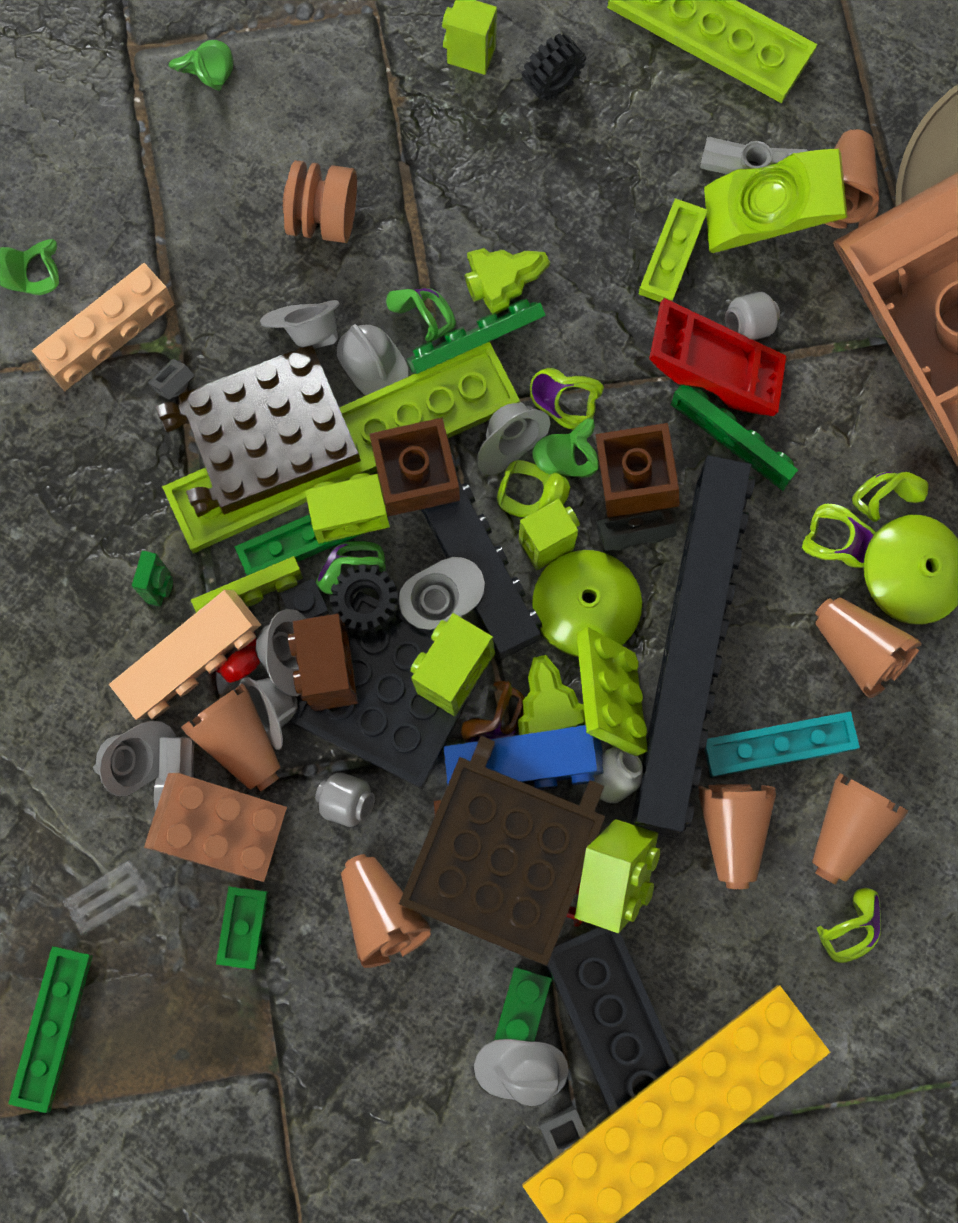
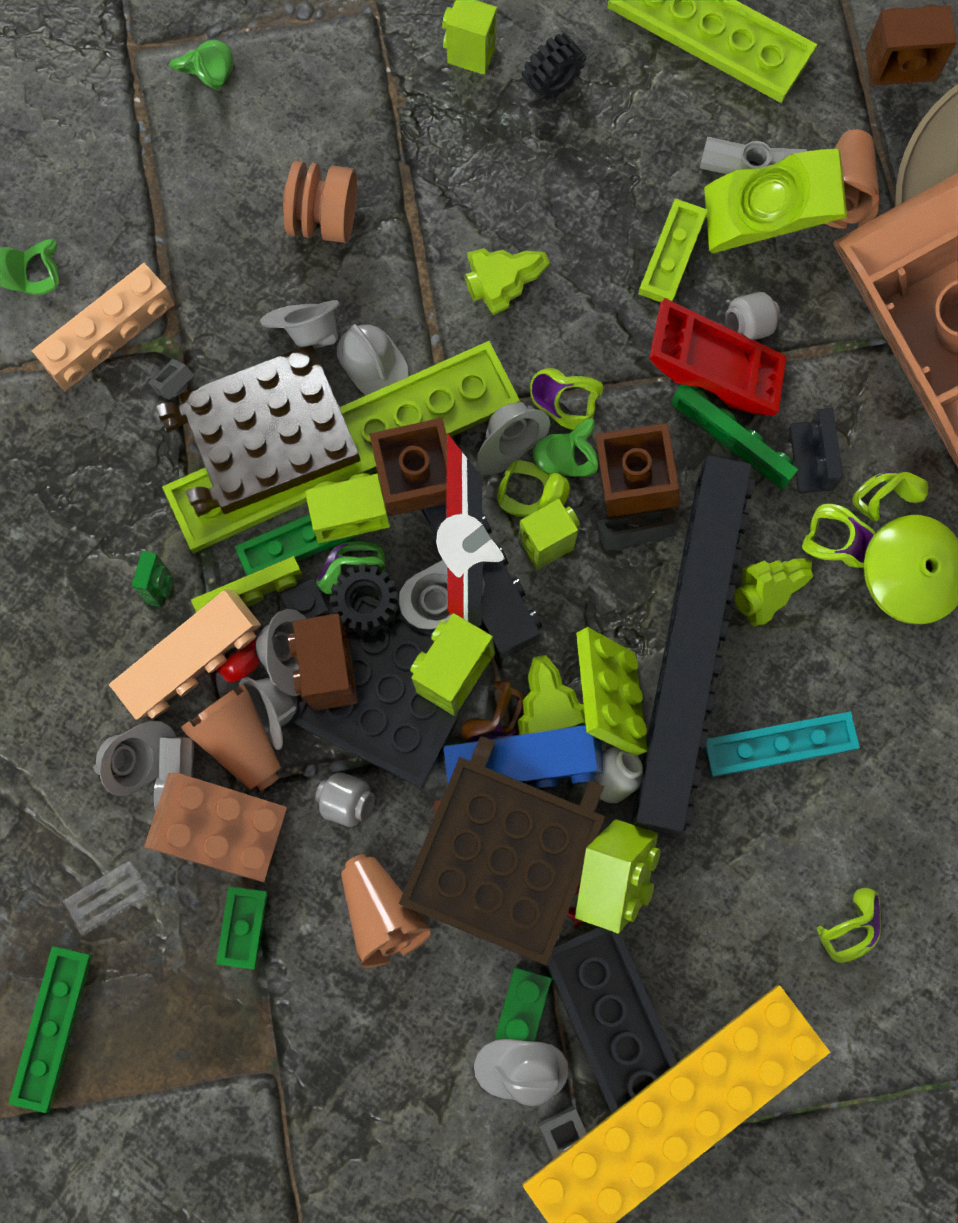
(407, 299): bright green piece -> none
(463, 538): none -> sticker
(488, 329): green plate -> none
(564, 612): lime dish -> none
(737, 829): nougat cone -> none
(769, 586): none -> lime rock
(816, 453): none -> black bracket
(852, 829): nougat cone -> none
(866, 644): nougat cone -> none
(910, 45): none -> reddish brown brick

